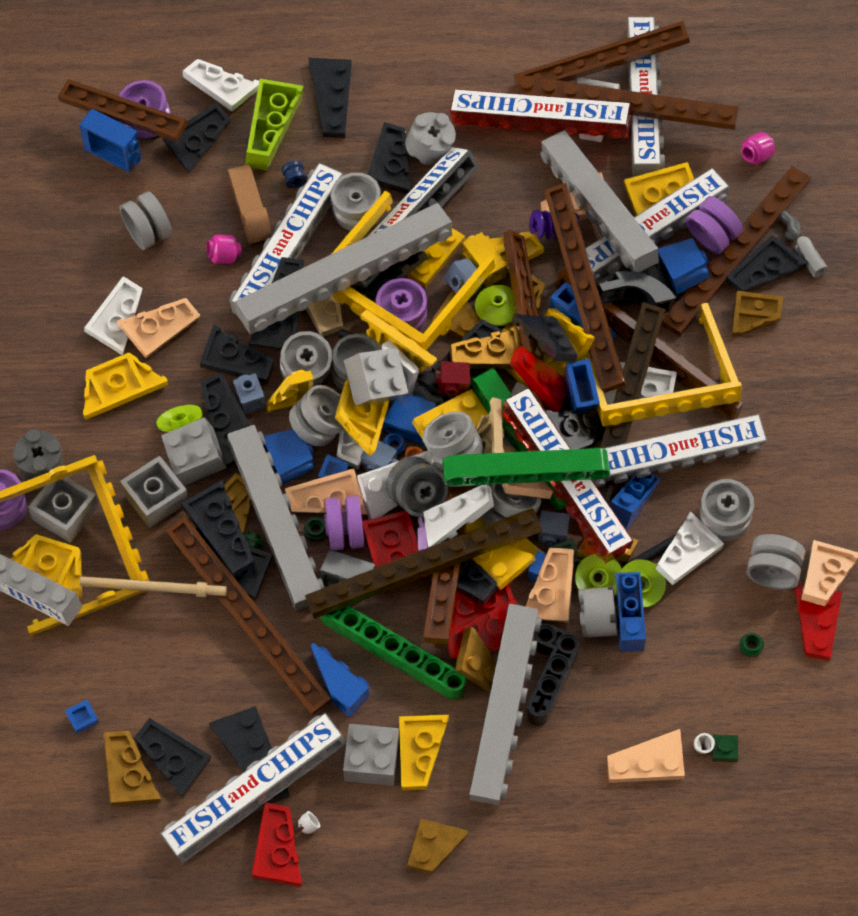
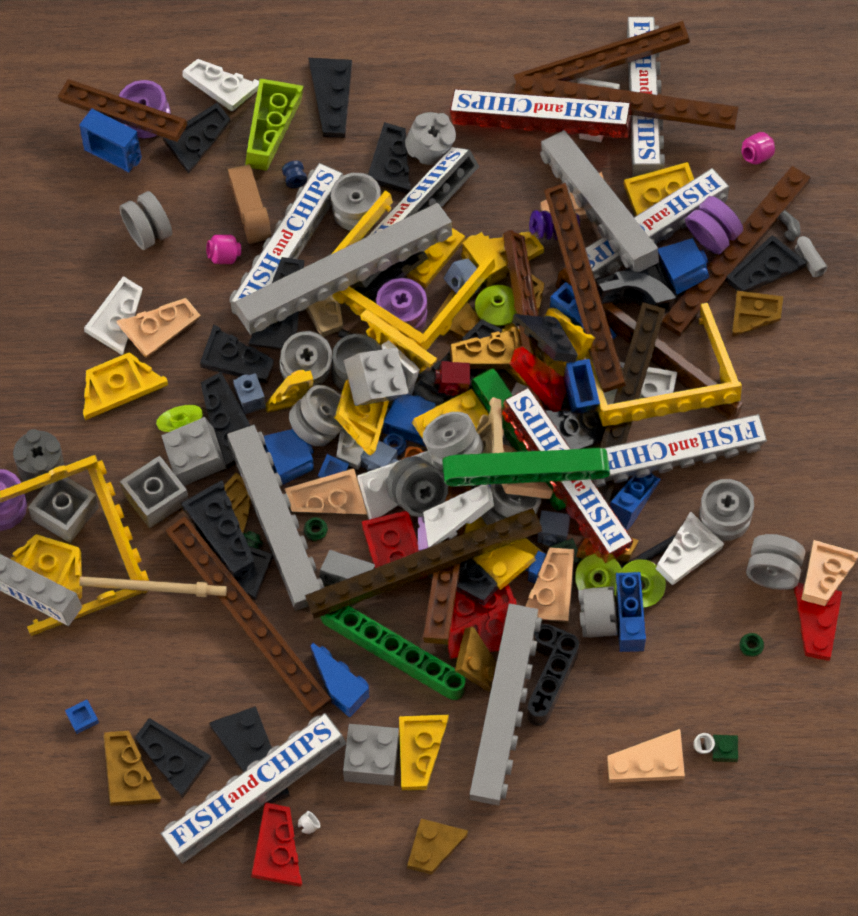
(344, 523): medium lavender wheel -> none

